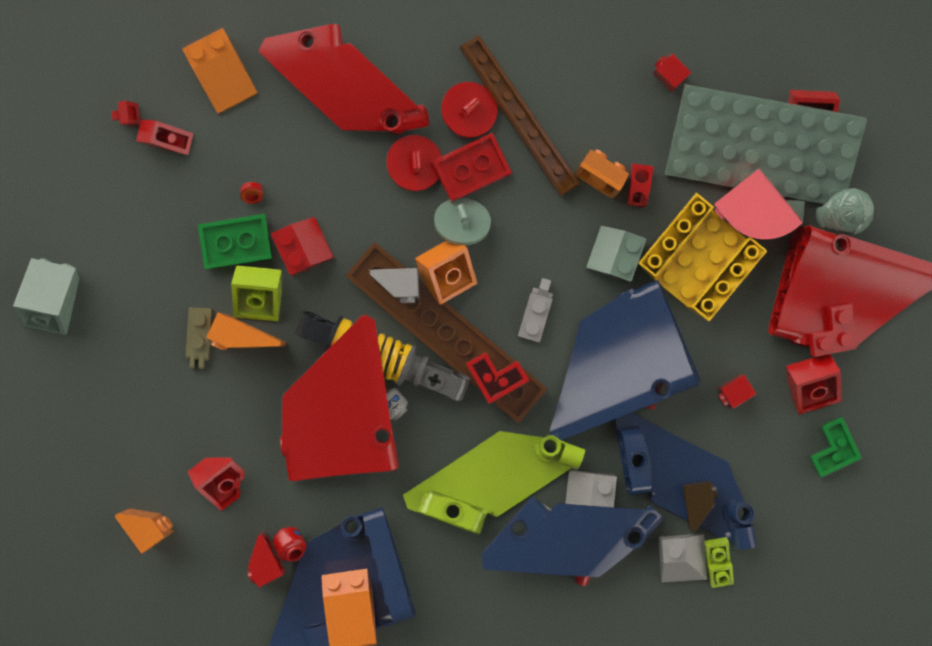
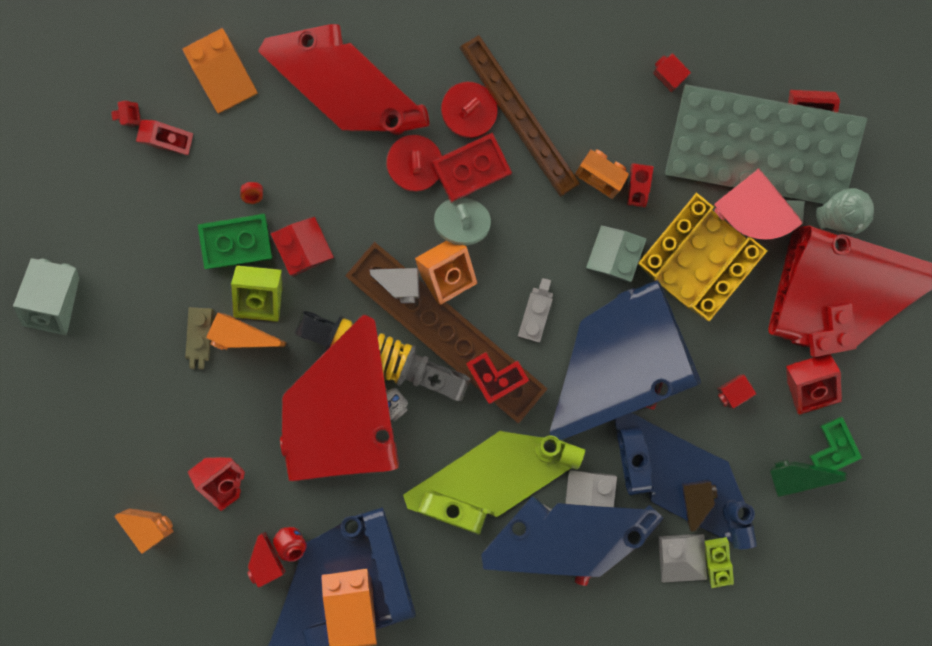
(799, 477): none -> dark green slope

